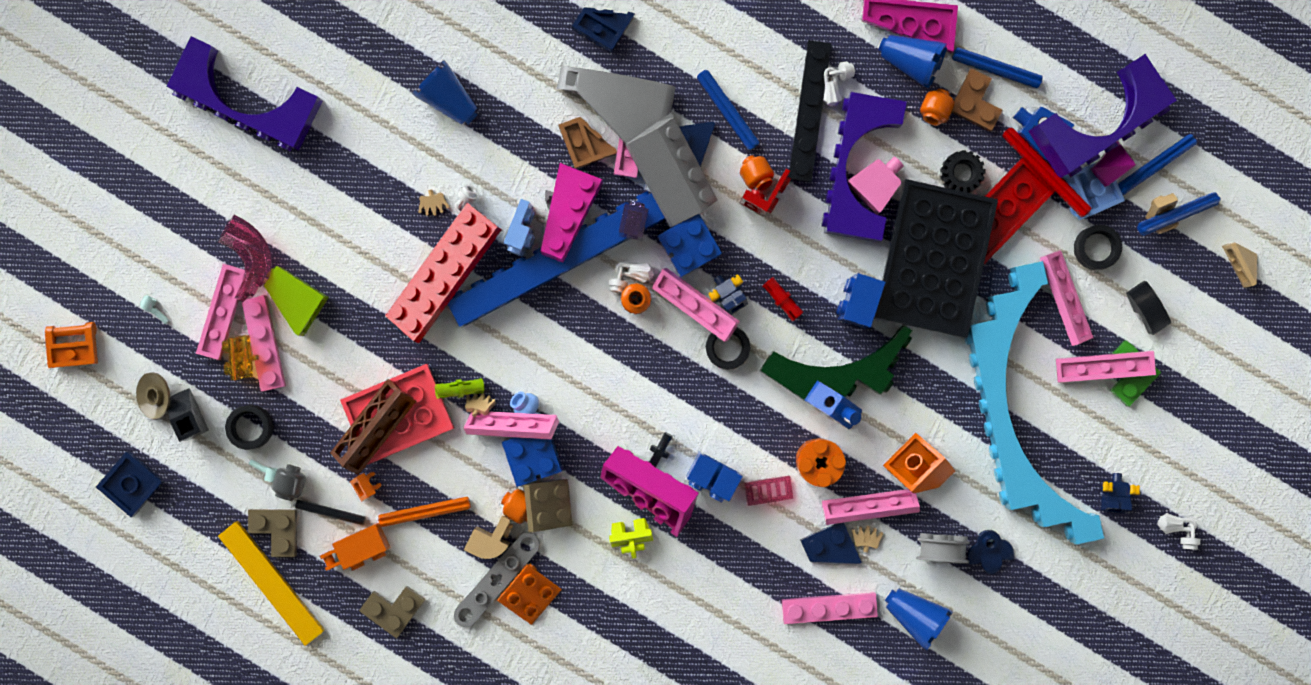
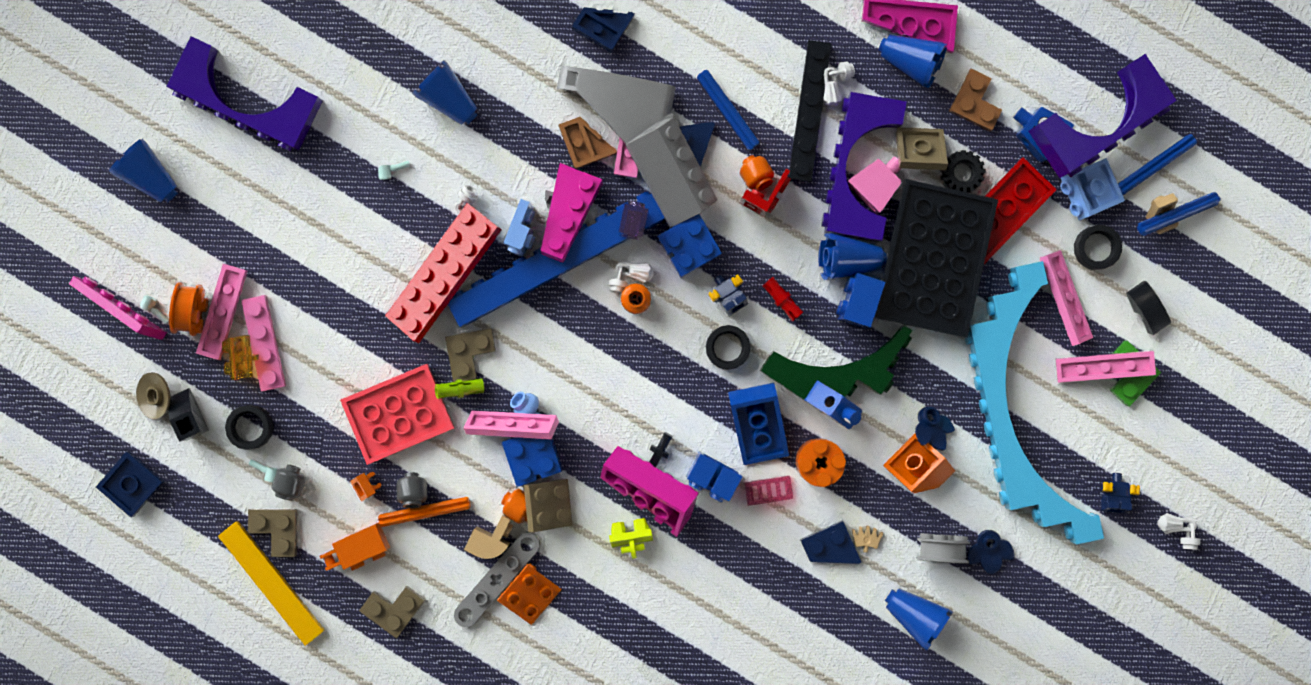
(73, 352): orange plate -> none
(117, 308): none -> dark pink wing
(145, 172): none -> blue cone
(187, 309): none -> orange wheel
(254, 252): clear pink arch -> none
(295, 299): lime slope -> none
(330, 512): black bar -> none
(375, 429): reddish brown fence -> none
(385, 170): none -> light aqua hand
(411, 490): none -> dark grey head
(432, 201): tan piece -> none
(462, 350): none -> dark tan plate
(479, 405): tan piece -> none
(695, 304): bright pink plate -> none
(758, 423): none -> blue slope
(829, 608): bright pink plate -> none
(847, 257): none -> blue cone
(870, 506): bright pink plate -> none
(921, 148): none -> dark tan plate
(933, 428): none -> dark blue plate
(937, 107): orange head -> none
(997, 67): blue axle -> none
(1065, 191): red axle -> none
(1113, 165): magenta slope -> none
(1243, 262): tan slope -> none

